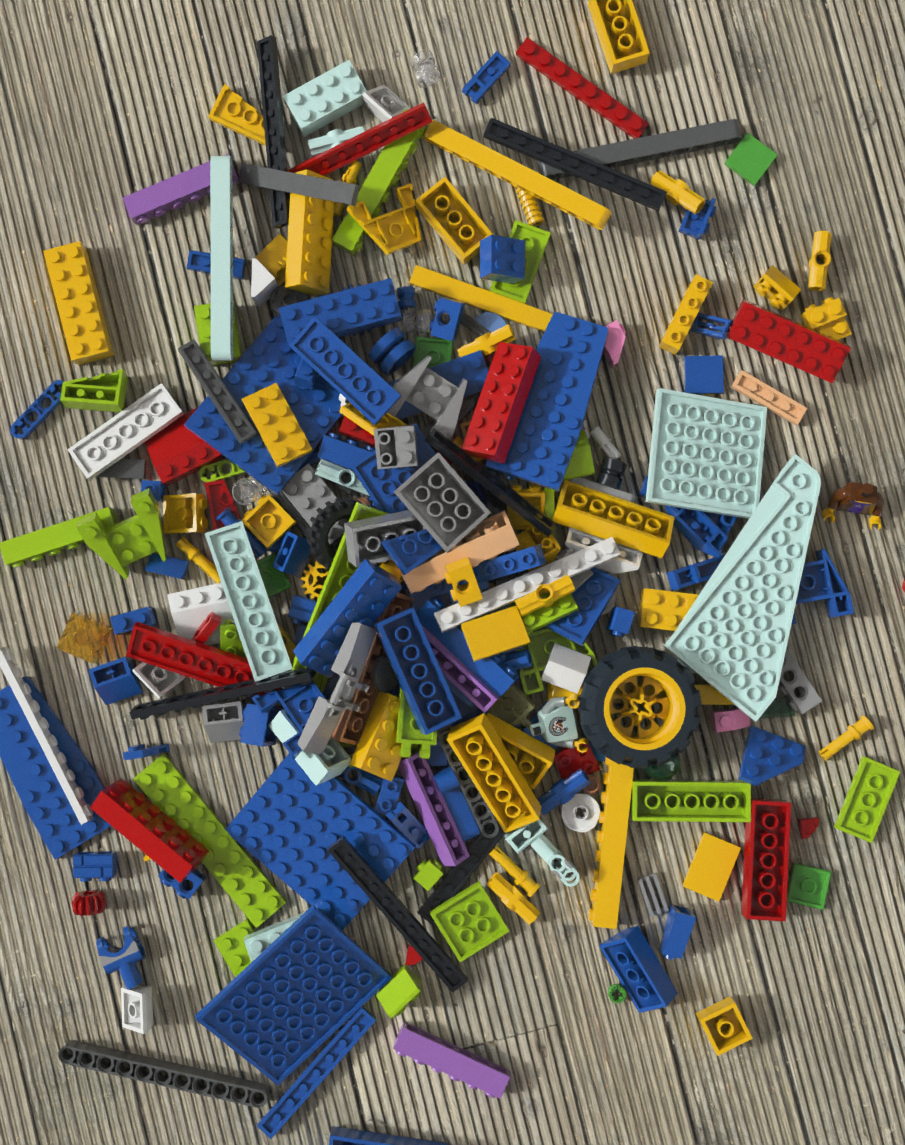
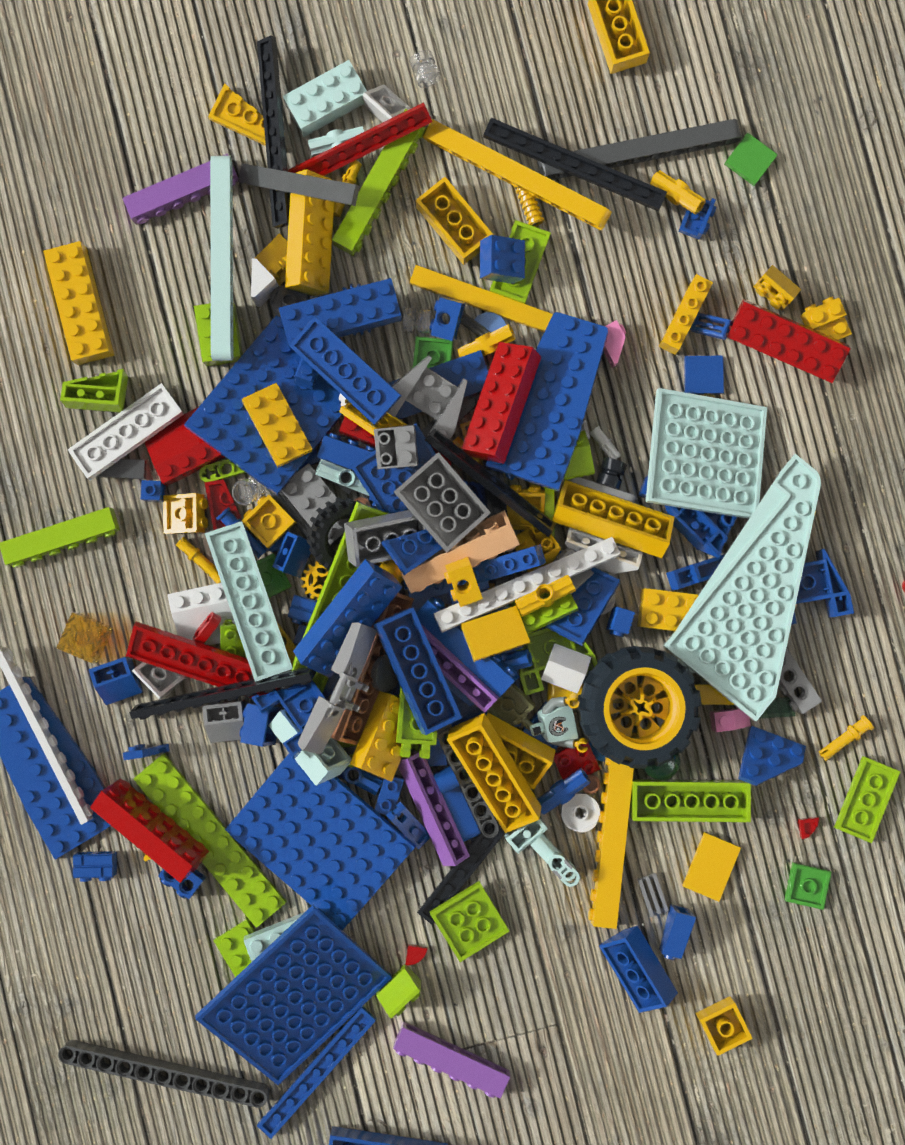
(37, 407): blue beam -> none
(88, 902): red gear -> none
(123, 958): blue connector -> none
(124, 622): blue brick -> none
(127, 539): lime wedge -> none
(137, 1008): white slope -> none
(171, 567): blue slope -> none
(201, 262): blue tile -> none
(217, 392): dark grey tile -> none
(392, 351): blue wheel -> none
(394, 229): yellow wing -> none
(397, 913): black plate -> none
(406, 297): blue wheel -> none
(428, 873): lime brick -> none
(486, 77): blue plate -> none
(513, 898): yellow piece -> none
(521, 876): yellow pin -> none
(581, 88): red plate -> none
(621, 998): bright green bush -> none
(766, 860): red brick -> none
(769, 397): light nougat plate -> none
(820, 250): yellow piece -> none
(856, 499): reddish brown torso -> none

